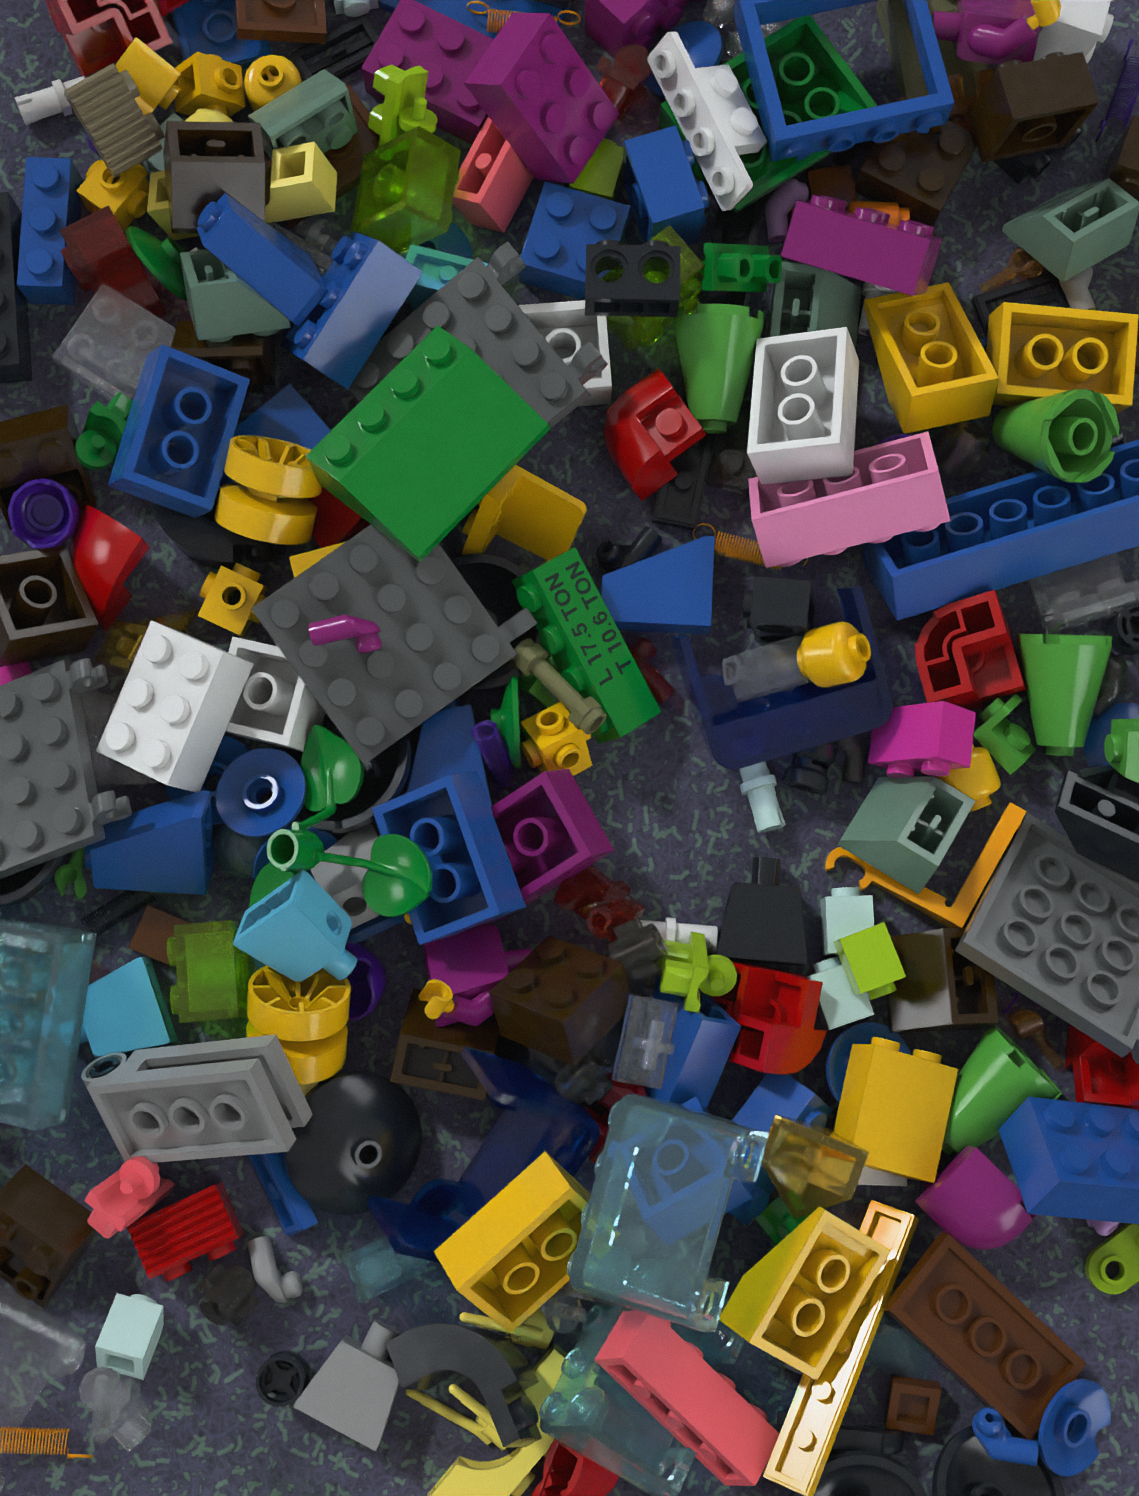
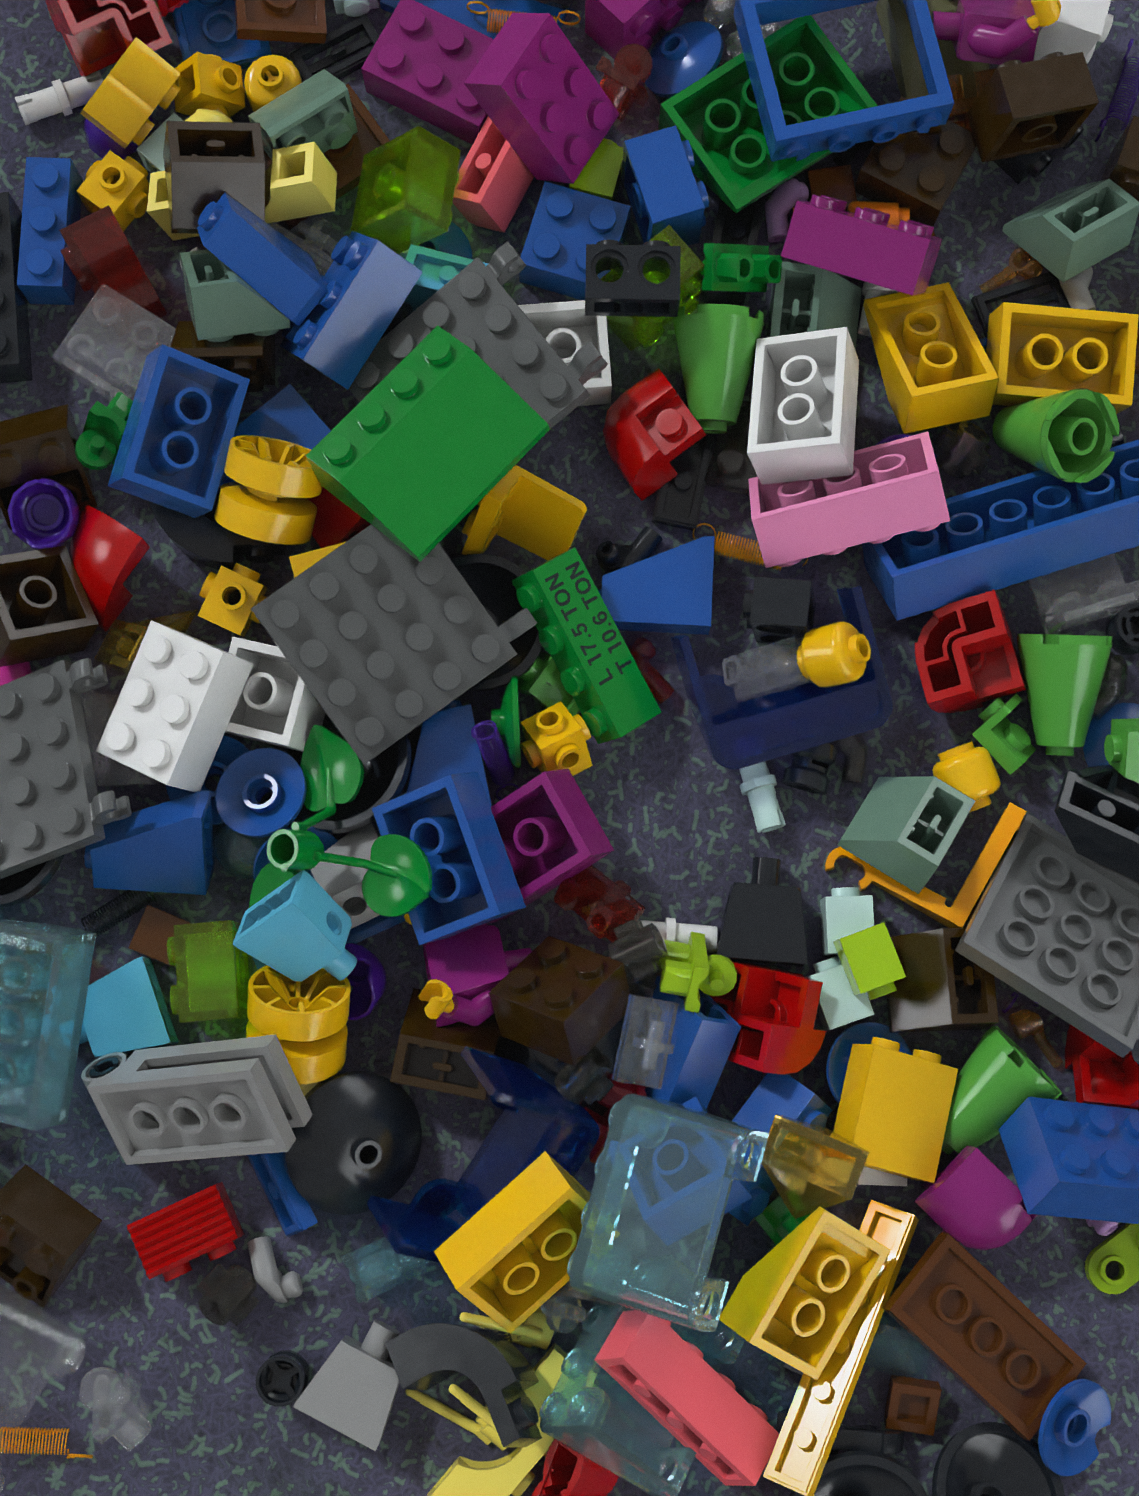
(72, 872): bright green hand -> none
(114, 120): dark tan brick -> none
(126, 1195): coral hips -> none
(130, 1335): light aqua brick -> none
(160, 258): green dish -> none
(346, 627): magenta arm -> none
(403, 103): lime hips -> none
(585, 713): olive bar -> none
(710, 116): white bracket -> none
(923, 740): dark pink brick -> none
(998, 1441): blue arm -> none

